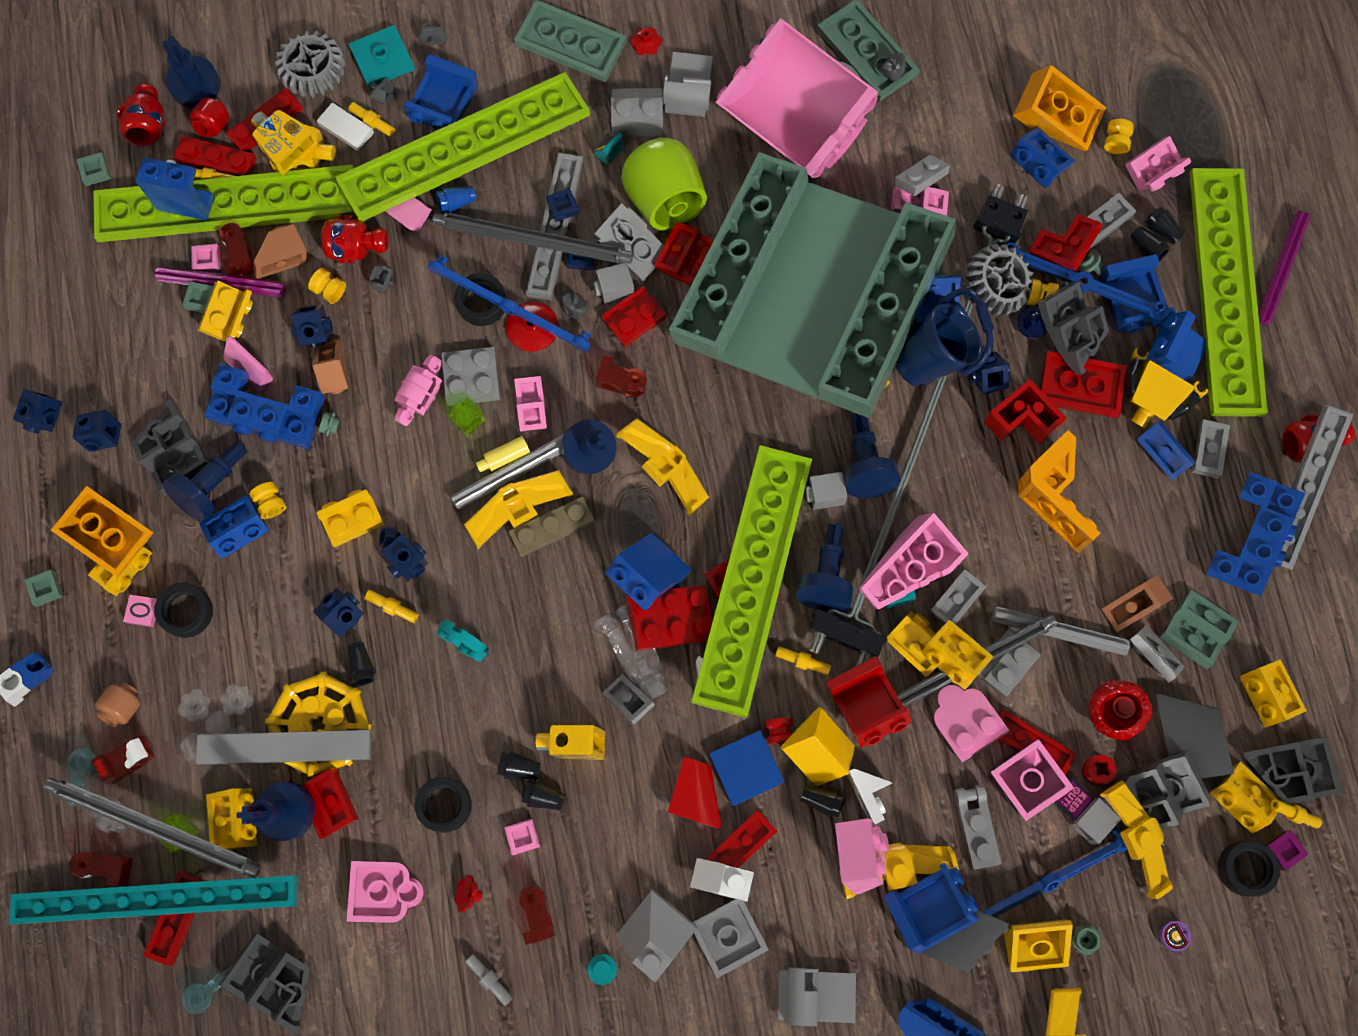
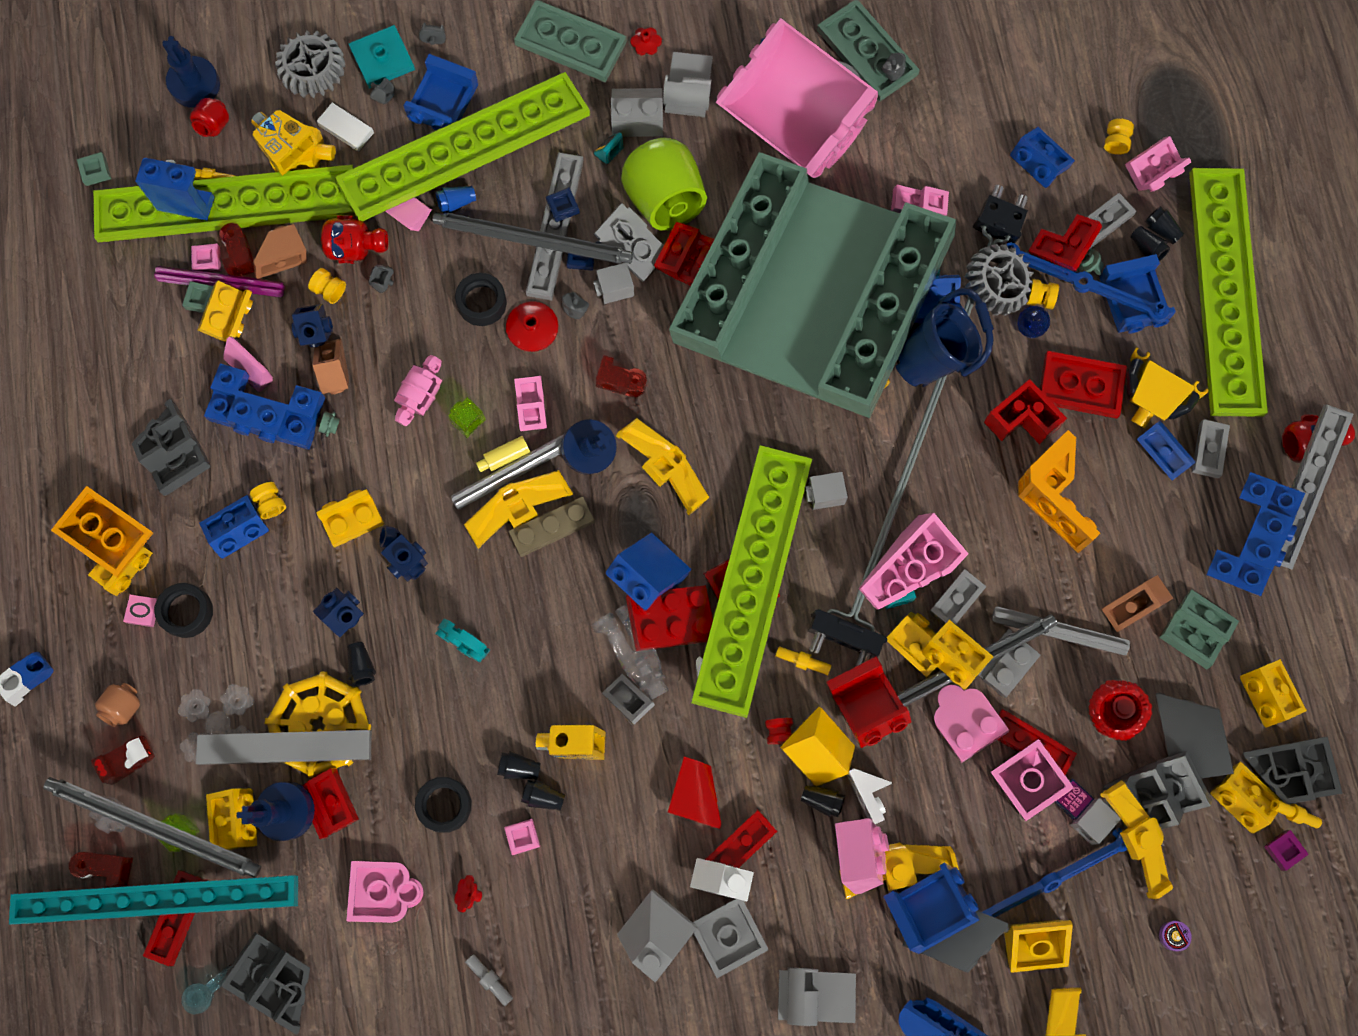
(37, 411): dark blue brick -> none
(43, 588): sand green plate -> none
(79, 767): clear light blue plate -> none
(97, 430): dark blue brick -> none
(142, 116): red piece -> none
(192, 494): dark blue piece -> none
(210, 155): red plate -> none
(242, 133): red plate -> none
(371, 119): yellow bar -> none
(391, 606): yellow bar -> none
(470, 375): light grey plate -> none
(508, 306): blue piece -> none
(535, 905): clear red leg -> none
(602, 969): teal plate -> none
(633, 317): red plate -> none
(746, 768): blue tile -> none
(825, 588): dark blue piece -> none
(871, 474): dark blue piece -> none
(922, 175): light grey plate -> none
(977, 828): light grey plate -> none
(992, 374): dark blue brick -> none
(1059, 108): light orange slope -> none
(1073, 326): dark grey slope -> none
(1093, 939): sand green plate -> none
(1094, 773): red wheel -> none
(1157, 653): light grey plate -> none
(1178, 346): blue bracket -> none
(1270, 862): black tyre -> none
(1283, 267): magenta axle -> none

